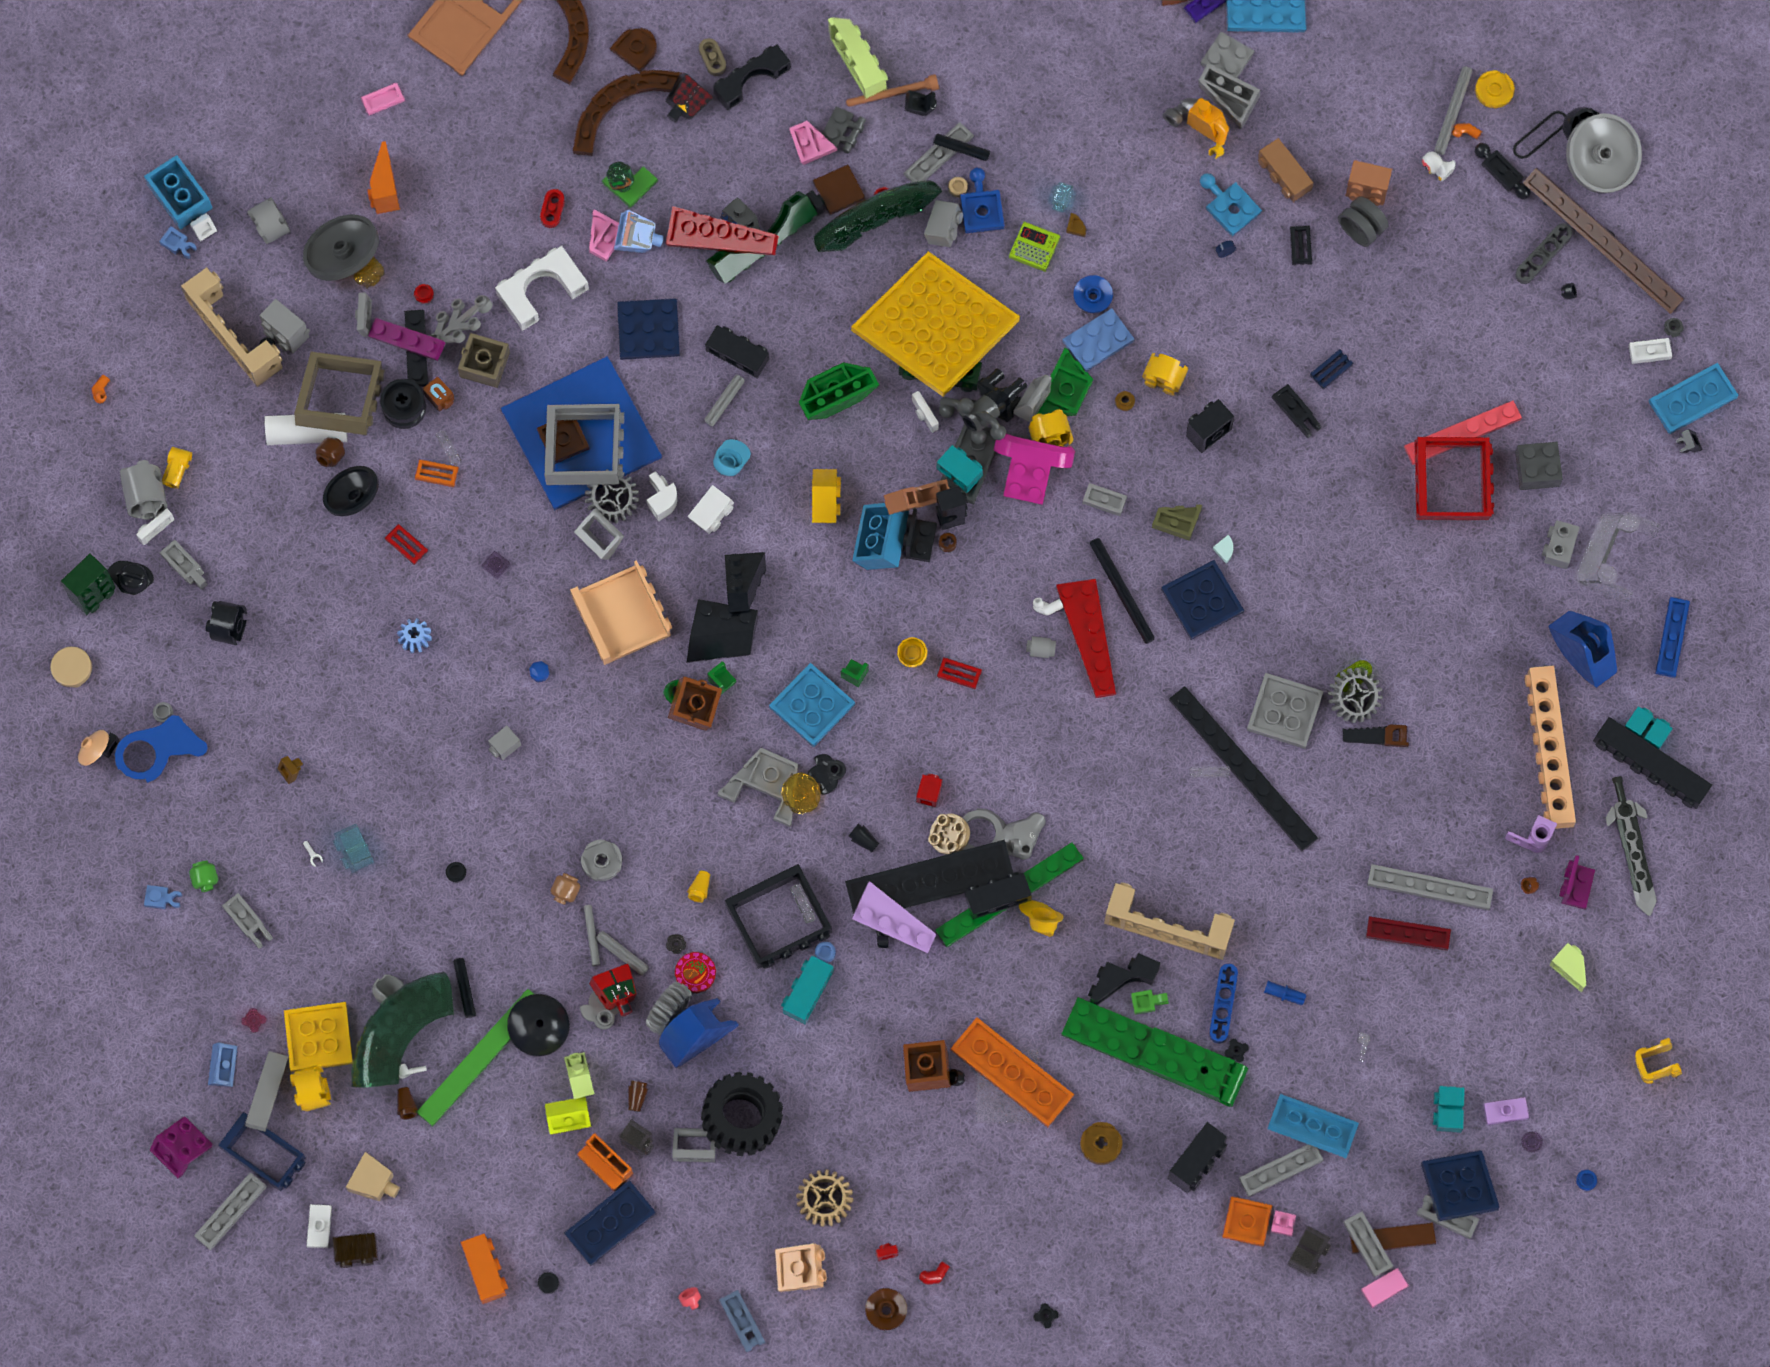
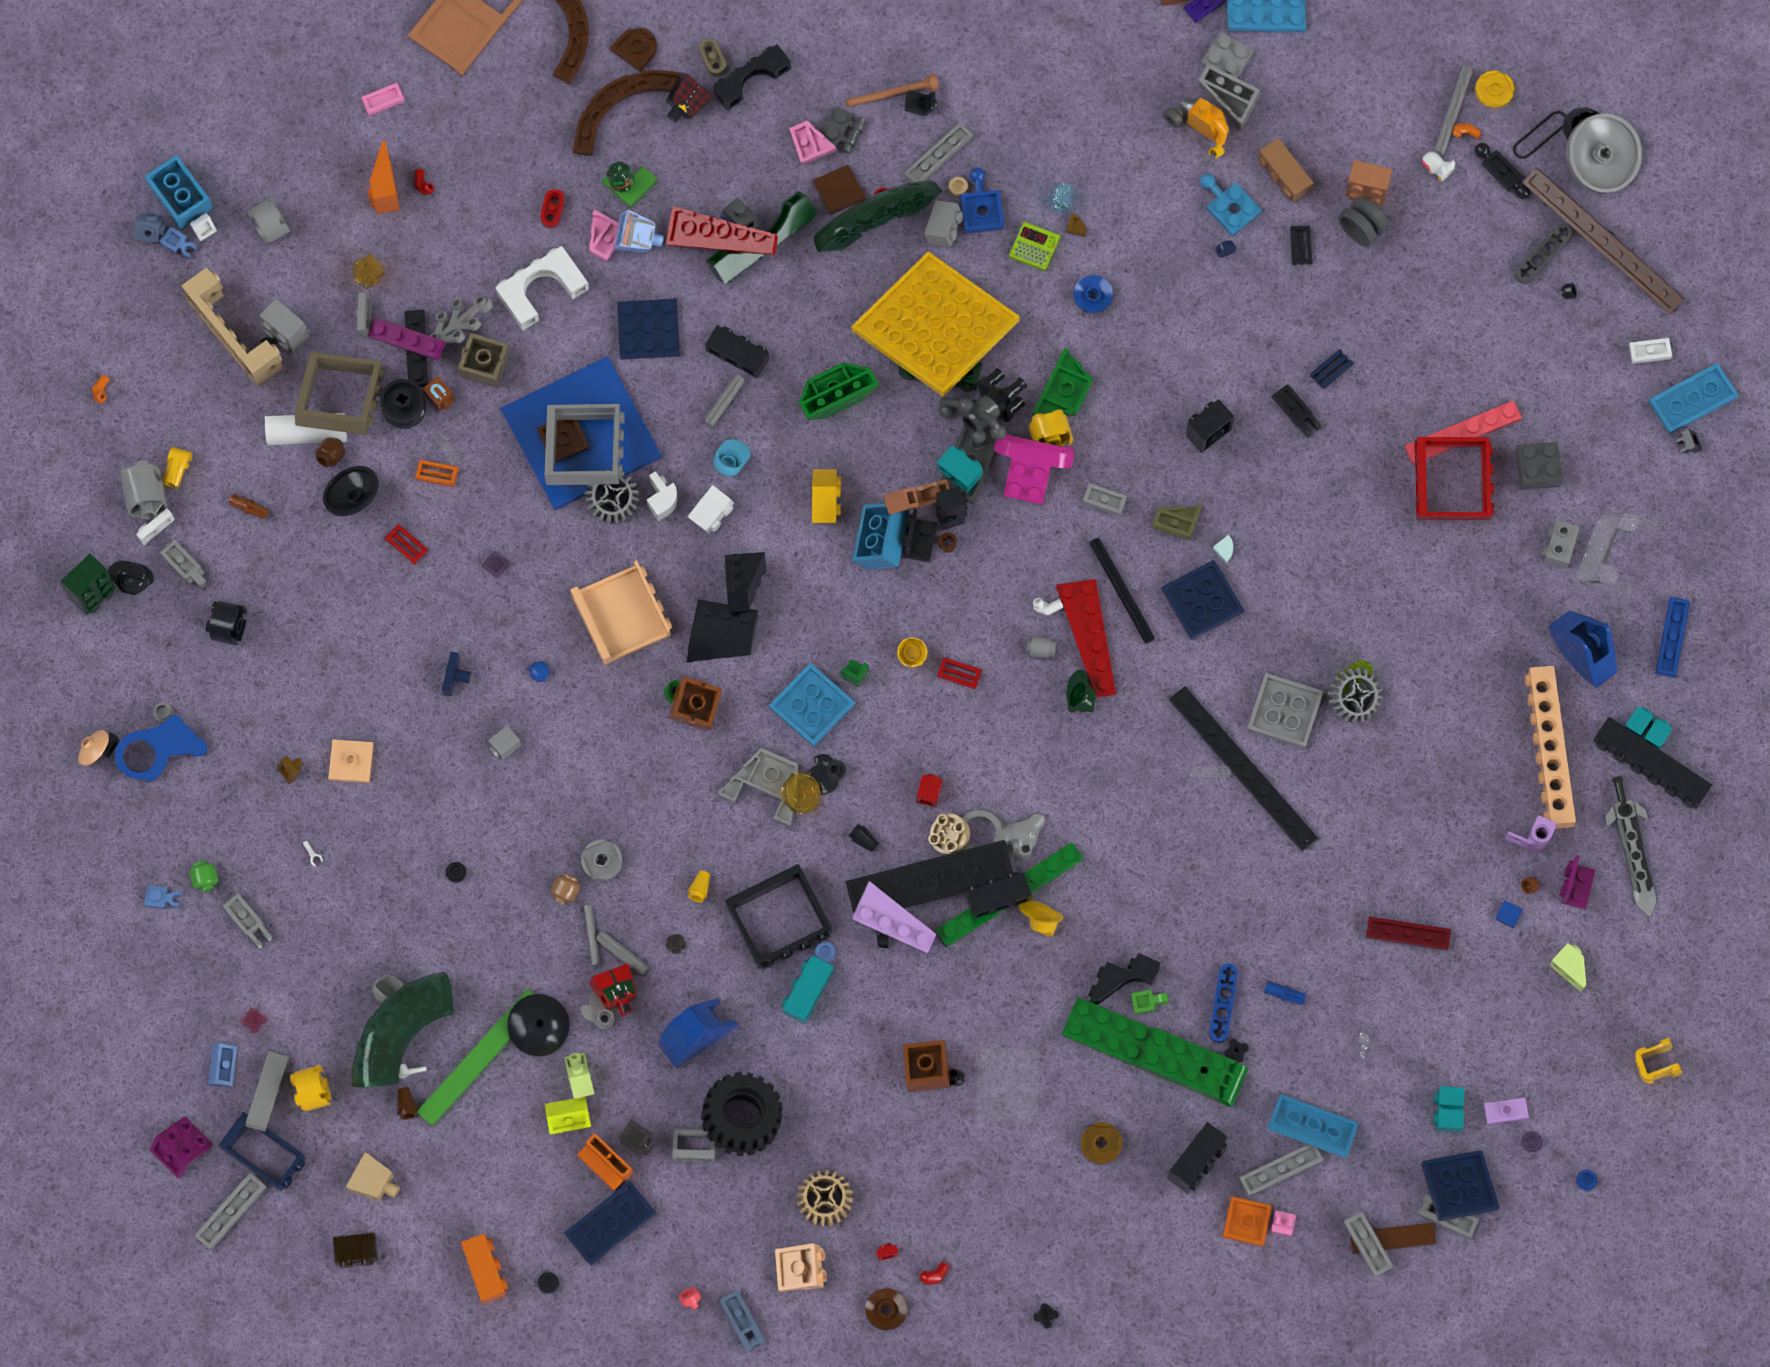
(71, 667): tan tile -> none
(149, 227): none -> sand blue brick
(248, 506): none -> dark orange axle
(318, 1036): yellow plate -> none
(319, 1226): white plate -> none
(340, 247): dark grey dish -> none
(351, 761): none -> light nougat plate
(353, 848): clear light blue brick -> none
(420, 640): light blue gear -> none
(421, 185): none -> red arm
(423, 293): red plate -> none
(454, 674): none -> dark blue tile
(464, 987): black axle -> none
(592, 541): light grey tile -> none
(636, 1095): reddish brown cone -> none
(668, 1007): light grey gear -> none
(695, 972): red tile -> none
(721, 677): green panel -> none
(803, 903): clear axle -> none
(817, 202): black plate -> none
(857, 56): yellowish green wedge -> none
(924, 412): white plate -> none
(961, 147): black axle -> none
(1012, 1072): orange plate -> none
(1033, 398): light grey tile -> none
(1079, 693): none -> dark green piece
(1098, 340): medium blue plate -> none
(1119, 916): tan plate -> none
(1125, 406): pearl gold plate -> none
(1164, 373): yellow brick -> none
(1309, 1251): clear smoke piece -> none
(1378, 735): black piece -> none
(1384, 1287): bright pink tile -> none
(1430, 887): light grey plate -> none
(1508, 914): none -> blue tile
(1677, 324): dark grey plate -> none

